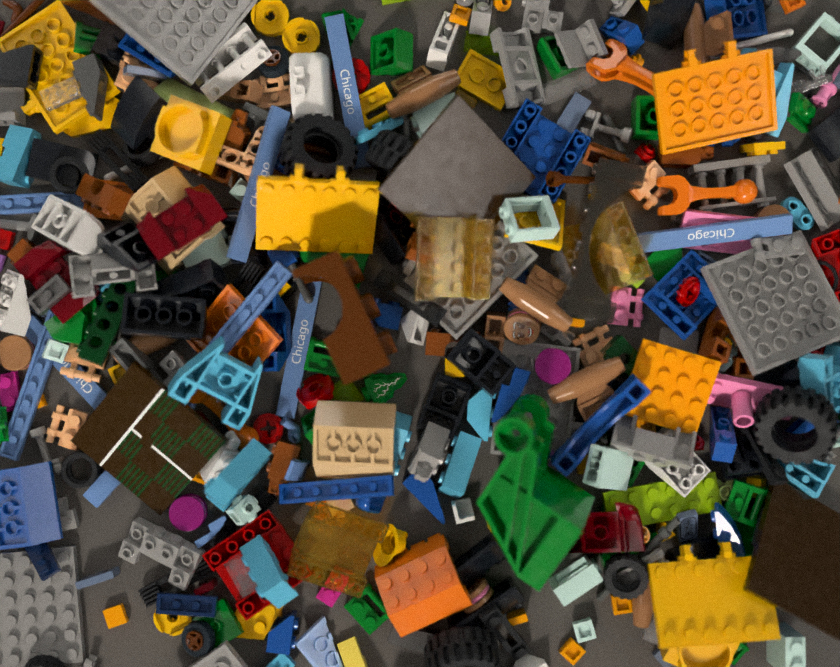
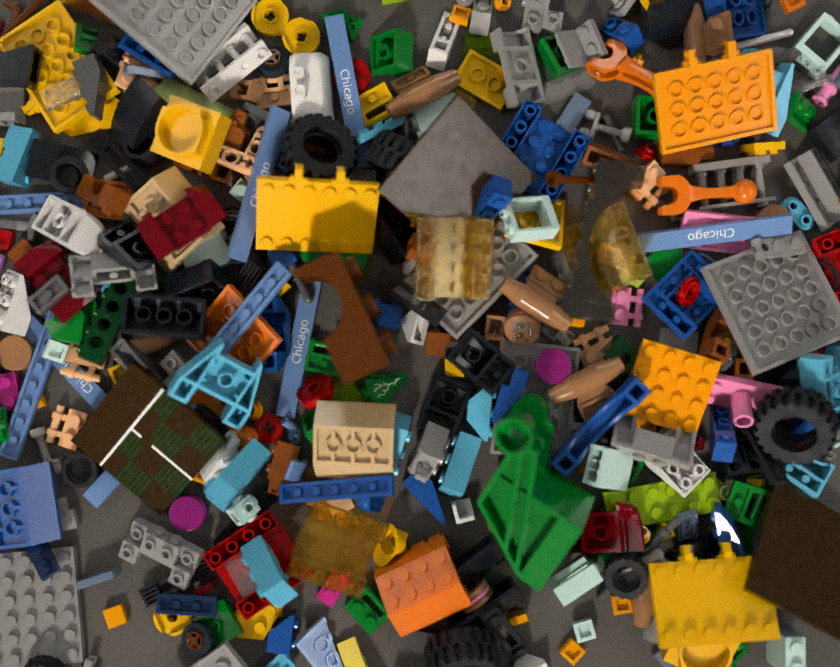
(215, 526): medium blue slope -> none
(256, 410): none -> light orange plate
(494, 197): none -> blue slope

